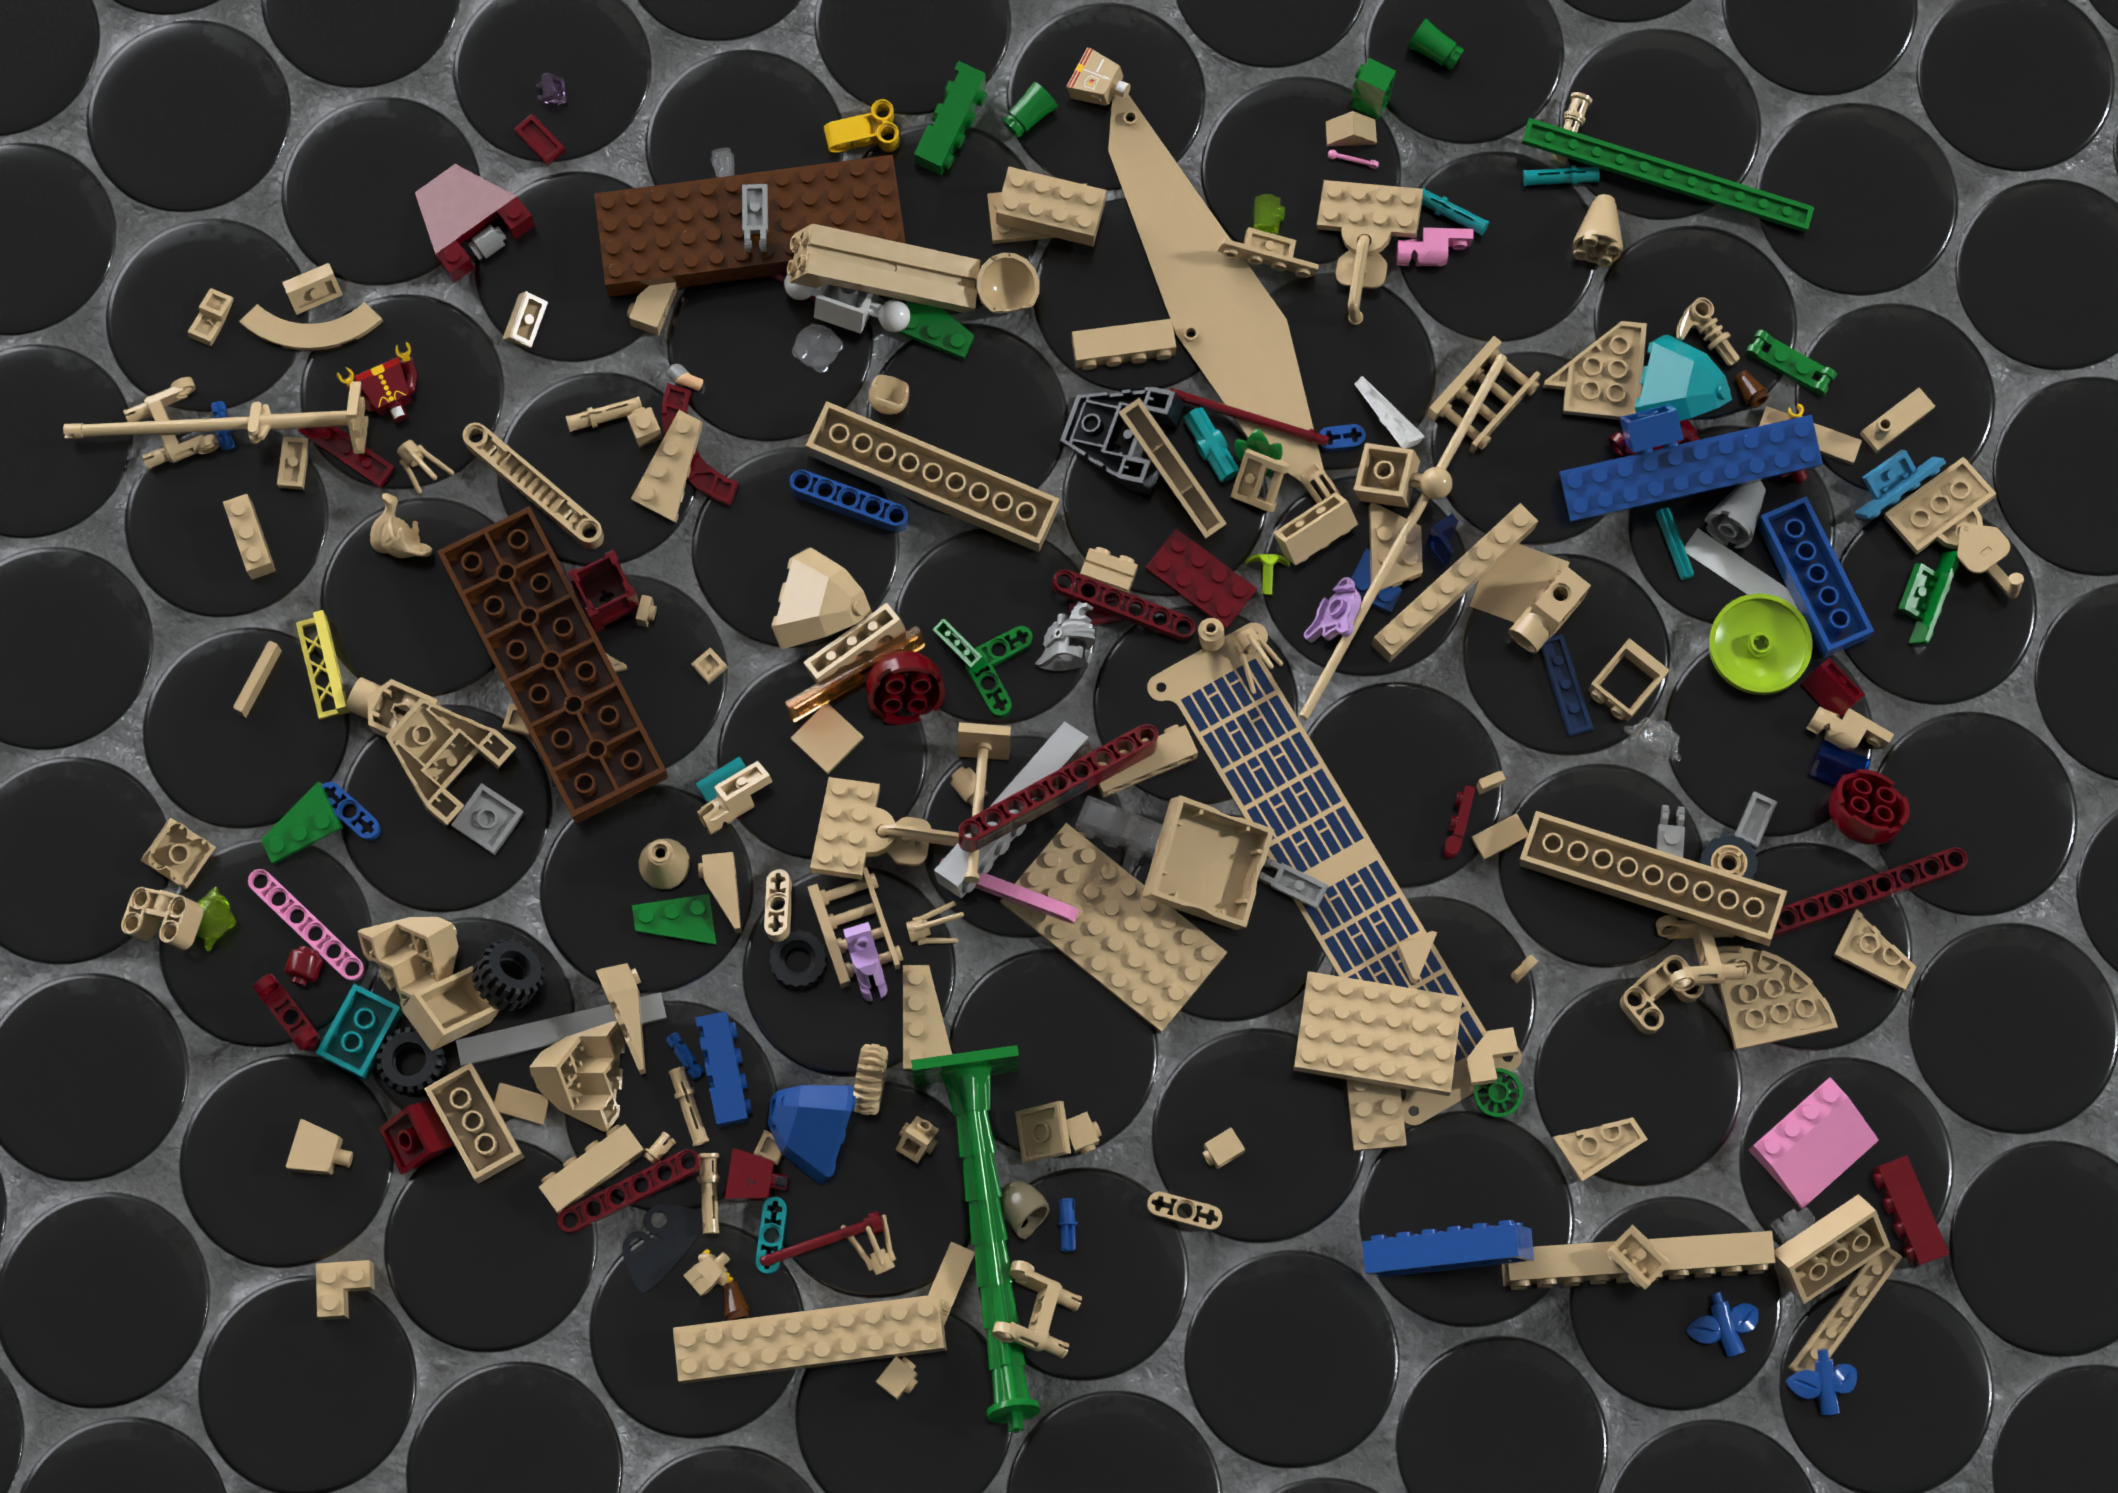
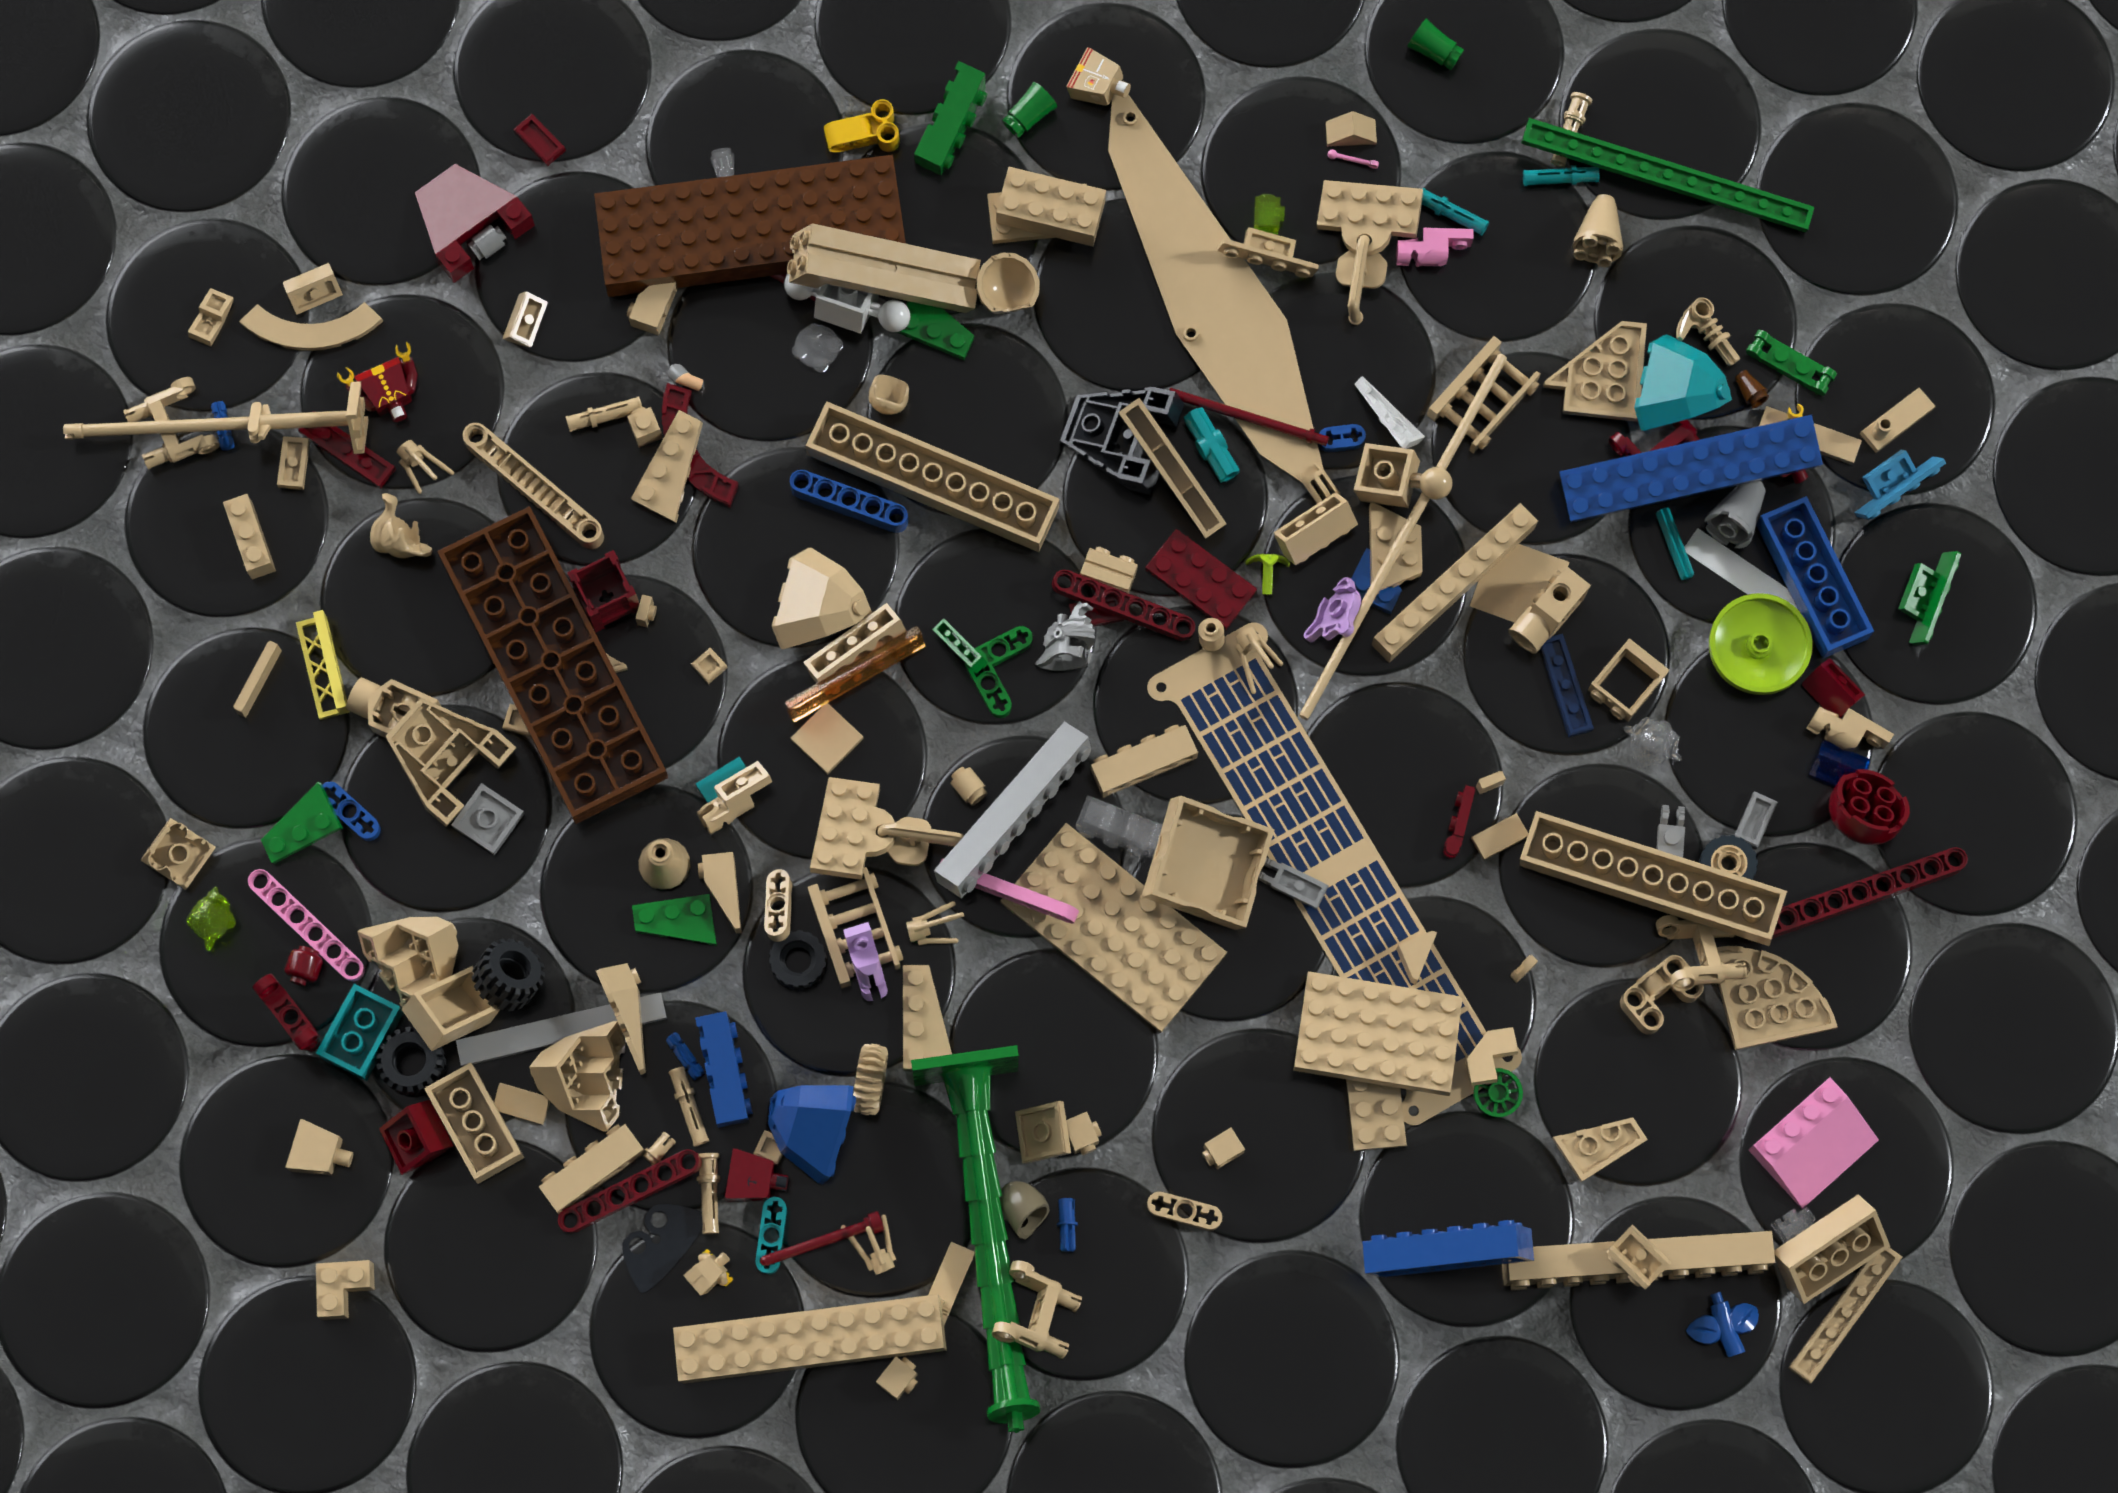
(150, 906): tan beam -> none
(553, 89): clear purple tile -> none
(734, 1302): reddish brown cone -> none
(755, 214): light grey hinge -> none
(908, 675): dark red cylinder -> none
(917, 1139): tan brick -> none
(983, 743): tan tile -> none
(1052, 797): dark red beam -> none
(1123, 344): tan brick -> none
(1251, 478): tan plate -> none
(1260, 444): green plate -> none
(1372, 88): green brick -> none
(1439, 535): clear blue panel -> none
(1651, 429): blue brick -> none
(1824, 1382): blue plant -> none
(1872, 953): tan wing -> none
(1910, 1211): dark red brick -> none
(1949, 505): tan plate -> none

